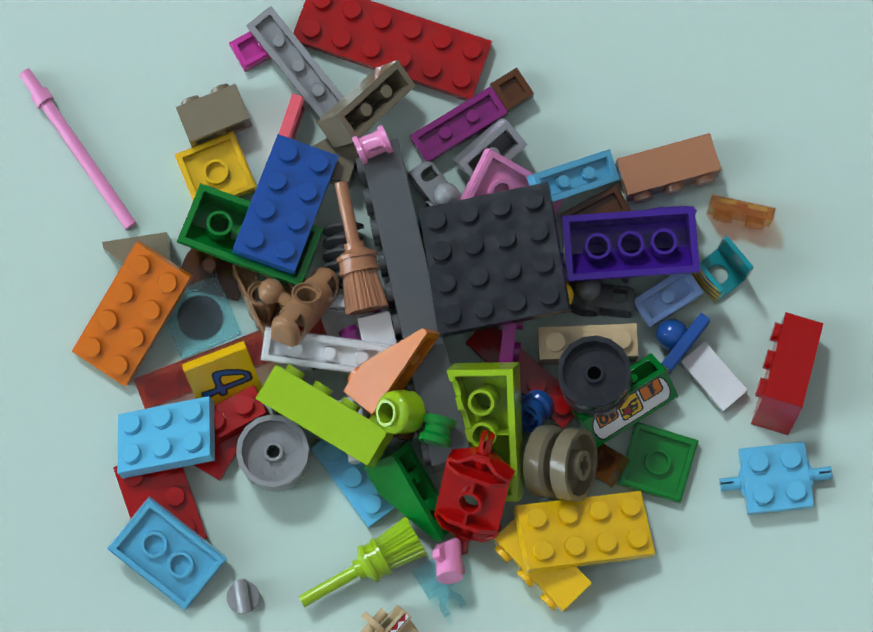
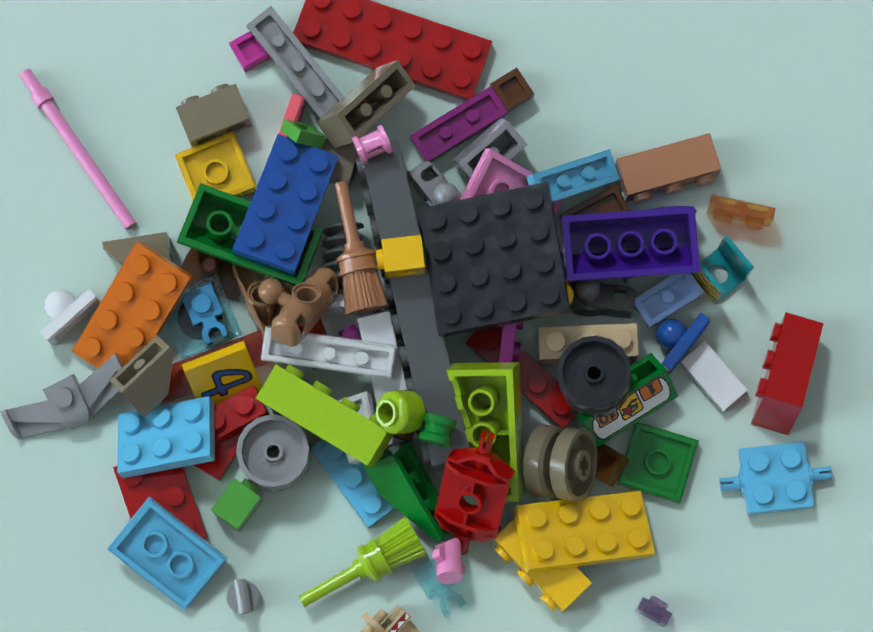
(66, 312): none -> white tile
(66, 404): none -> light grey plate
(146, 376): none -> dark tan slope
(203, 309): none -> dark azure plate
(238, 503): none -> bright green brick
(303, 133): none -> bright green tile
(389, 369): orange slope -> none
(401, 256): none -> yellow brick
(536, 409): blue wheel -> none
(654, 609): none -> clear purple plate

